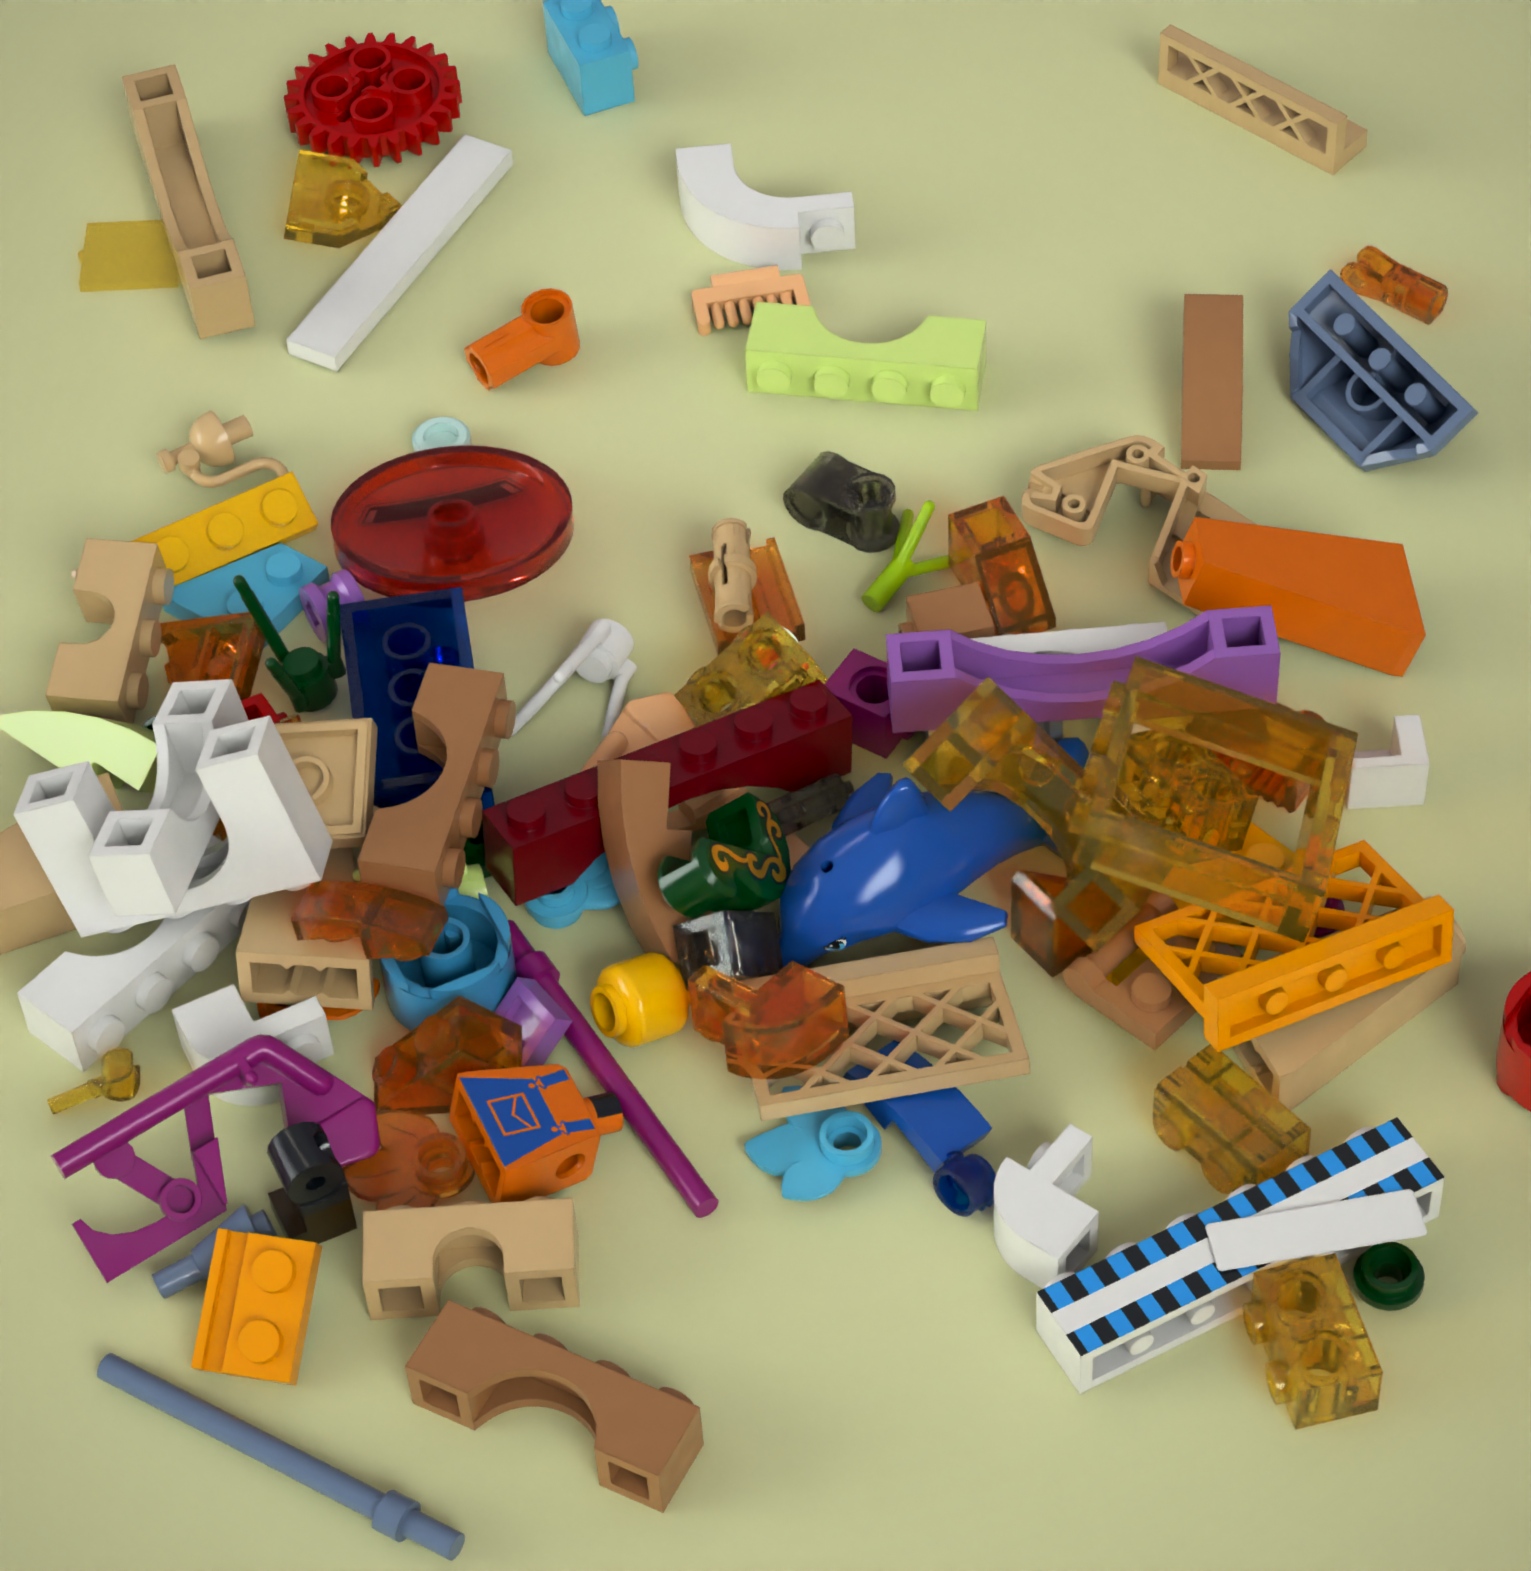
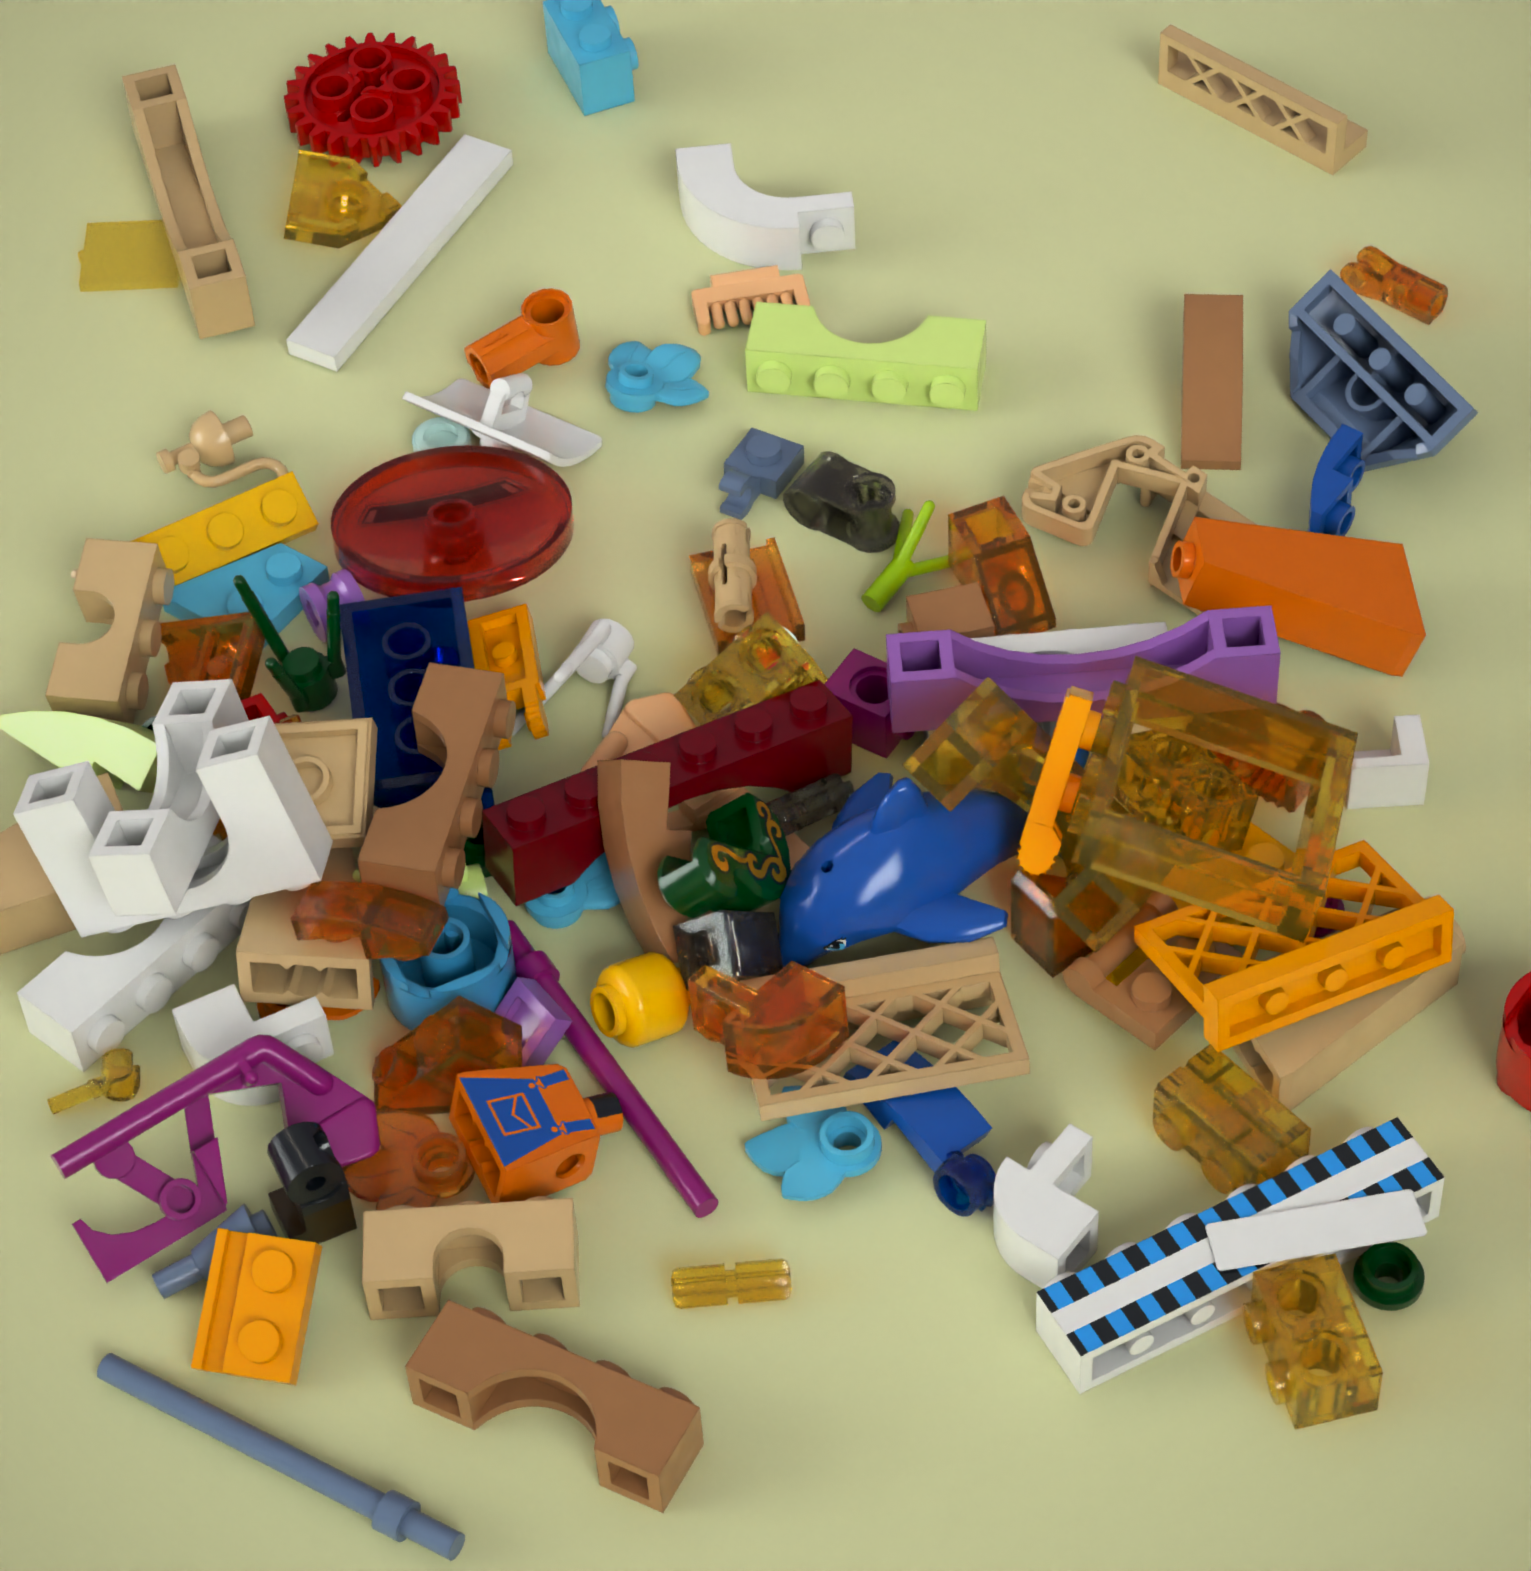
(507, 422): none -> white shield
(508, 645): none -> light orange hinge
(647, 376): none -> medium azure plate
(748, 1281): none -> clear yellow piece
(757, 467): none -> sand blue plate
(1056, 785): none -> light orange hinge
(1334, 481): none -> blue slope

